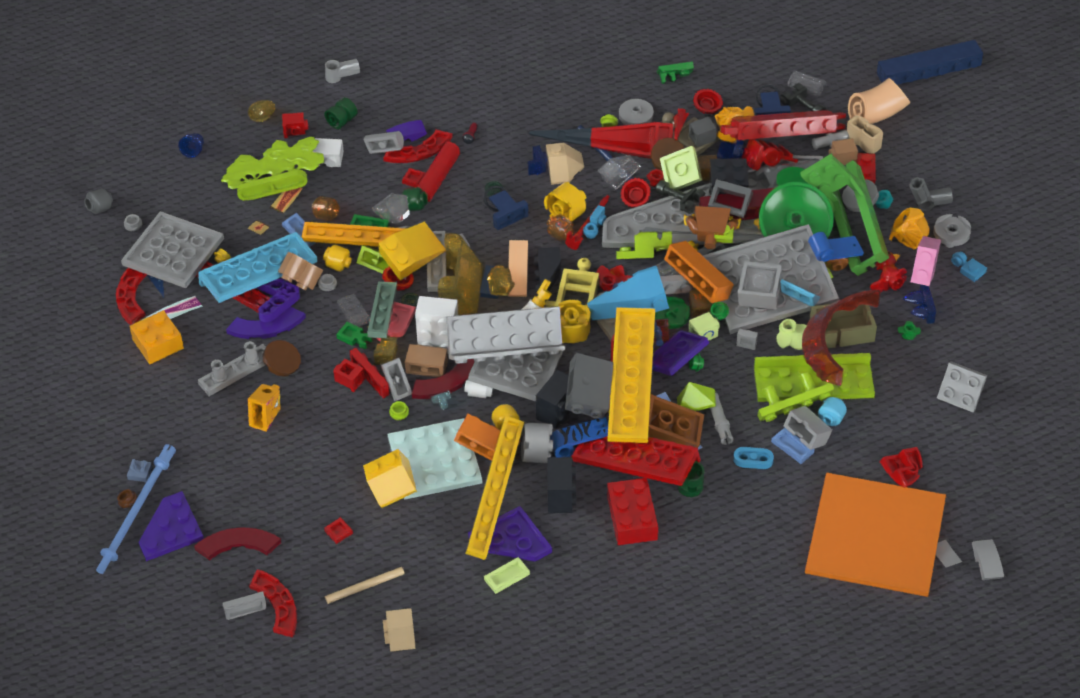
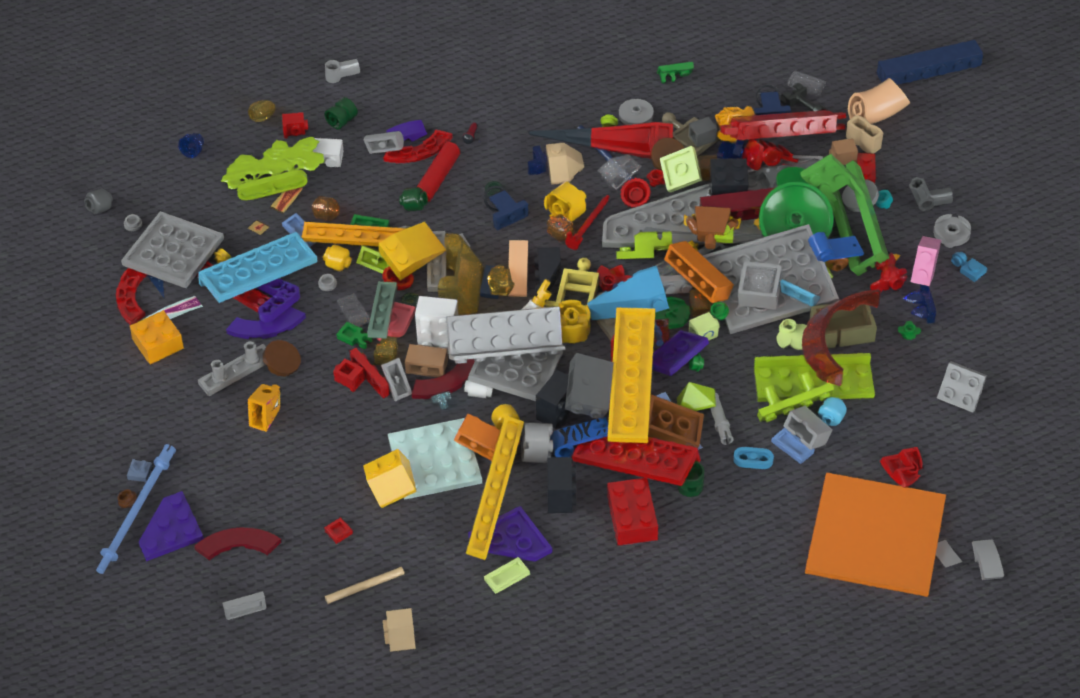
(280, 599): red tile -> none
(300, 271): medium nougat brick -> none
(392, 208): clear slope -> none
(399, 410): lime plate -> none
(412, 177): red tile -> none
(596, 219): dark azure plate -> none
(679, 120): red piece -> none
(686, 203): pearl dark grey bar -> none
(707, 101): red hat -> none
(732, 189): dark grey tile -> none
(747, 339): light grey plate -> none
(827, 140): light grey pin -> none
(911, 228): light orange piece -> none

